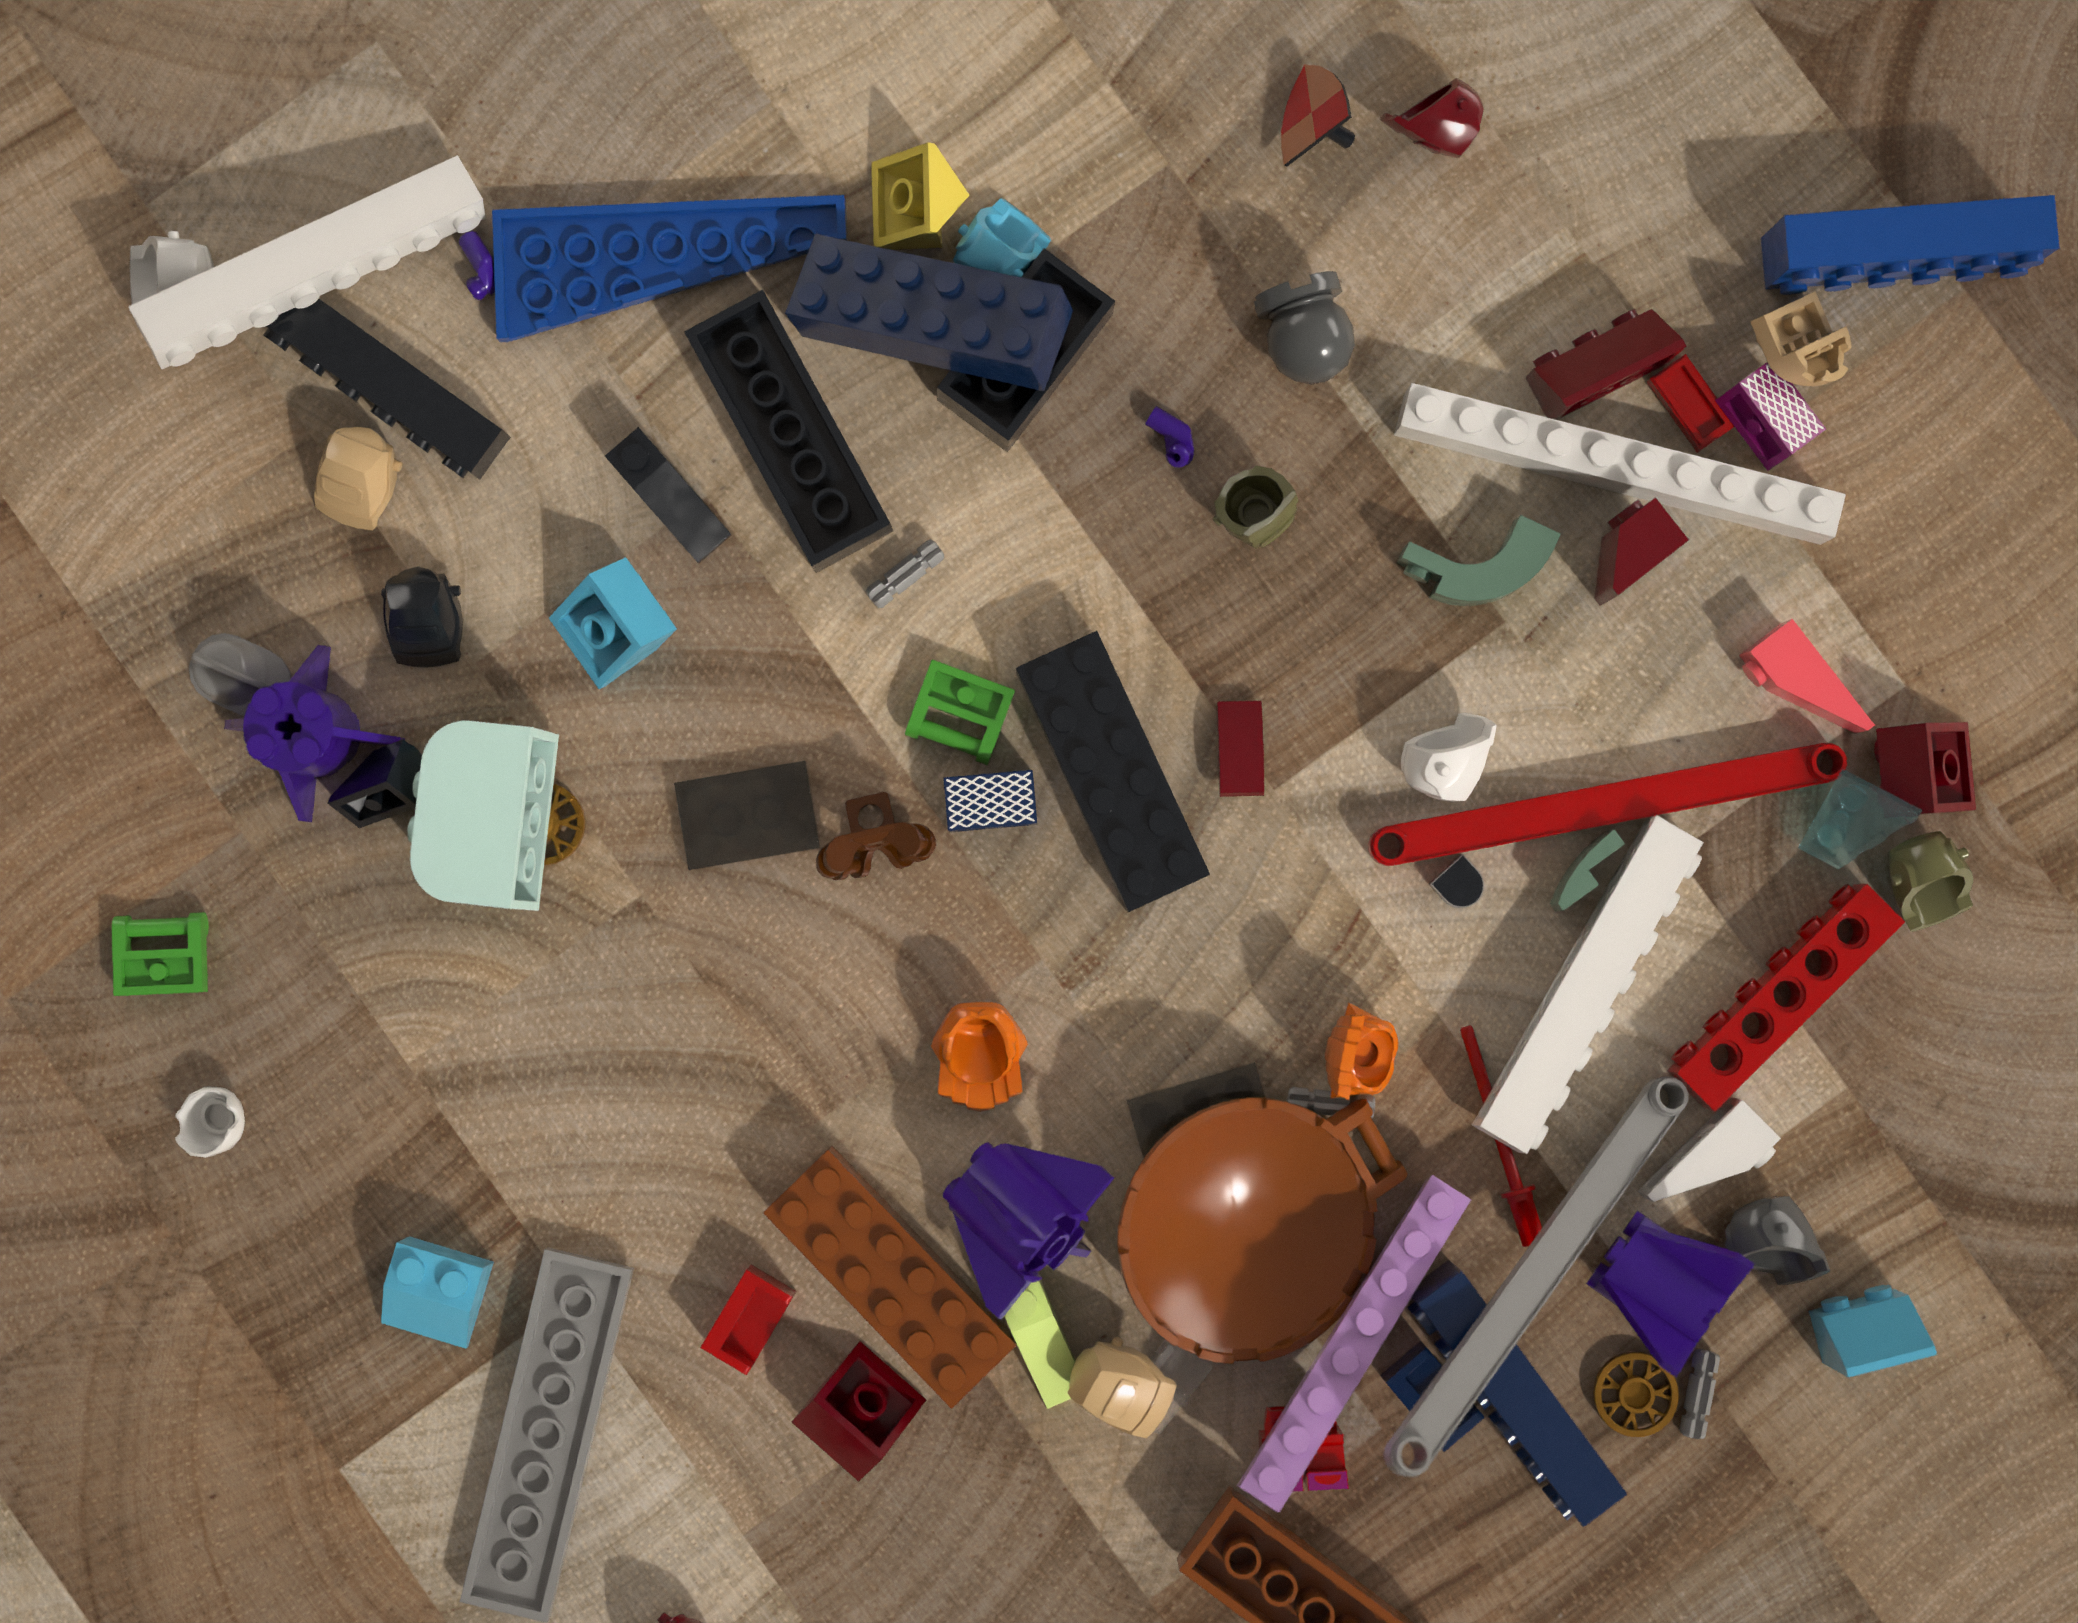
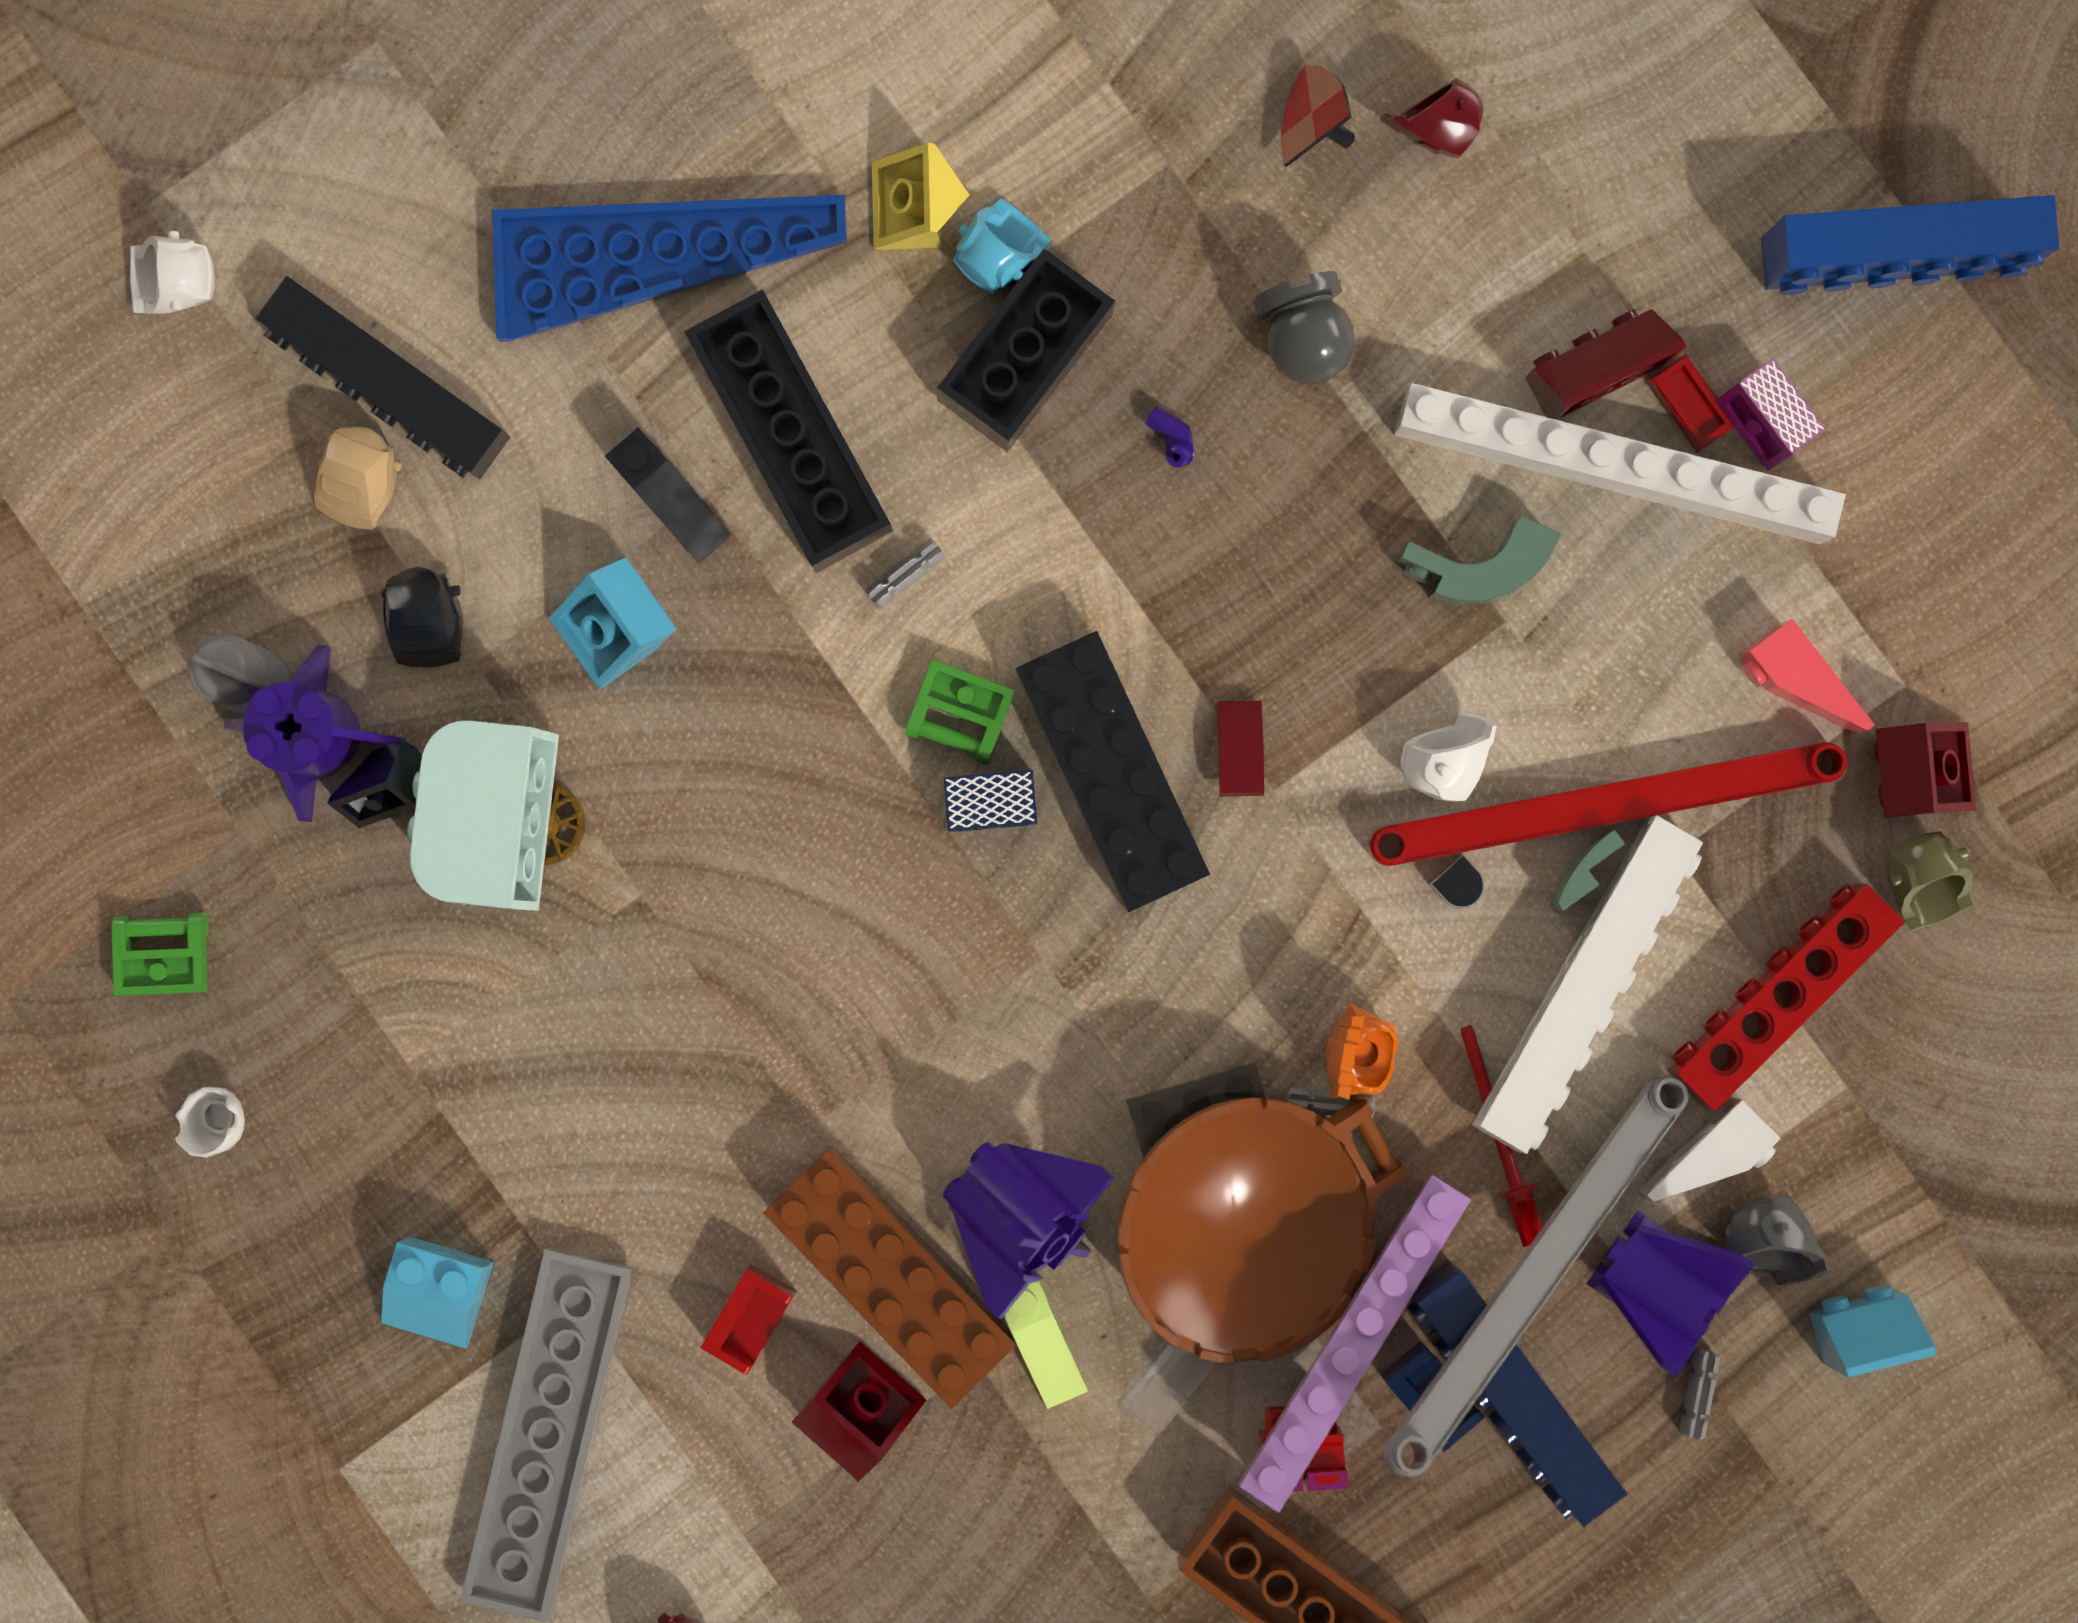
(308, 263): white brick -> none
(482, 262): dark purple arm -> none
(747, 815): clear smoke plate -> none
(853, 852): reddish brown piece -> none
(930, 311): dark blue brick -> none
(979, 1055): orange hair -> none
(1121, 1387): tan helmet -> none
(1256, 506): olive helmet -> none
(1634, 546): dark red slope -> none
(1635, 1395): pearl gold wheel -> none
(1801, 343): tan slope -> none
(1854, 820): clear light blue wing -> none

